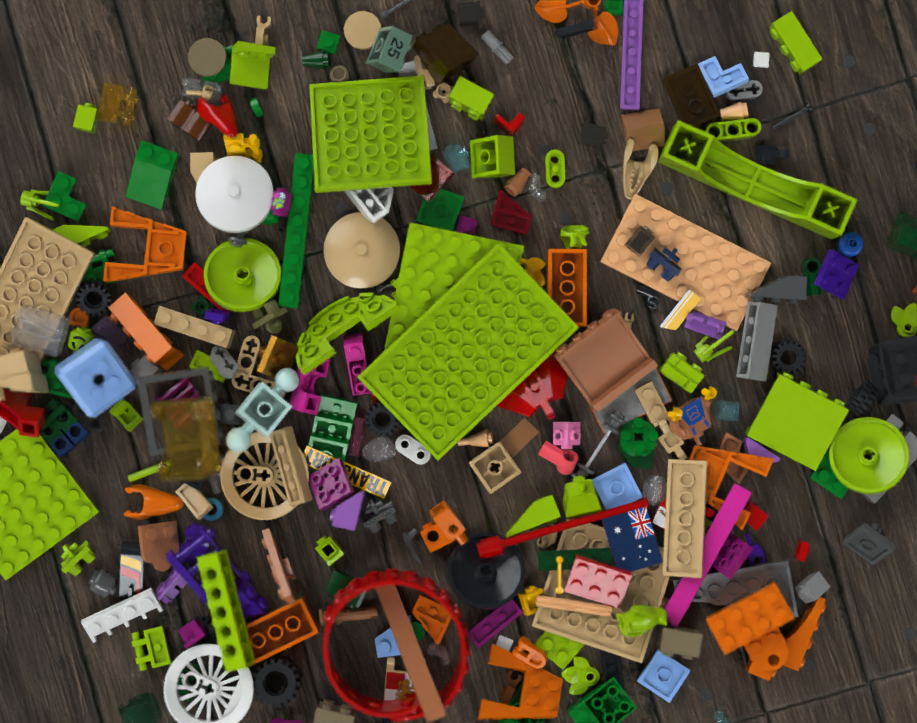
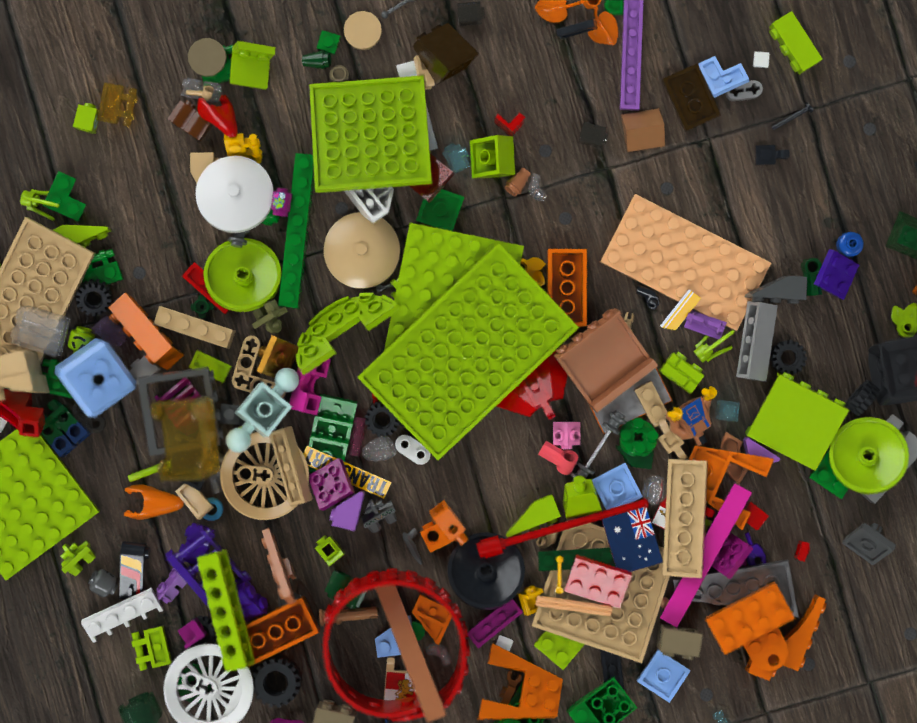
(79, 318): orange tile -> none
(126, 414): lime bracket -> none
(152, 174): green slope -> none
(156, 541): nougat plate -> none
(163, 248): orange wing -> none
(217, 316): dark purple plate -> none
(224, 361): light grey beam -> none
(256, 108): green tile -> none
(261, 36): tan plate -> none
(356, 361): dark pink slope -> none
(389, 49): sand green brick -> none
(438, 92): tan plate -> none
(466, 225): magenta bracket -> none
(471, 99): lime brick -> none
(482, 439): light nougat cone -> none
(497, 47): light grey axle -> none
(507, 468): tan brick -> none
(509, 215): dark red wing -> none
(519, 437): medium nougat sticker -> none
(536, 658): orange plate -> none
(555, 169): lime plate -> none
(574, 236): lime piece -> none
(577, 675): lime plate -> none
(637, 172): tan animal -> none
(640, 240): clear smoke brick -> none
(641, 619): lime animal -> none
(671, 268): dark blue hips -> none
(735, 112): light nougat cone -> none
(741, 127): lime beam -> none
(790, 198): lime arch -> none
(812, 587): light grey brick -> none

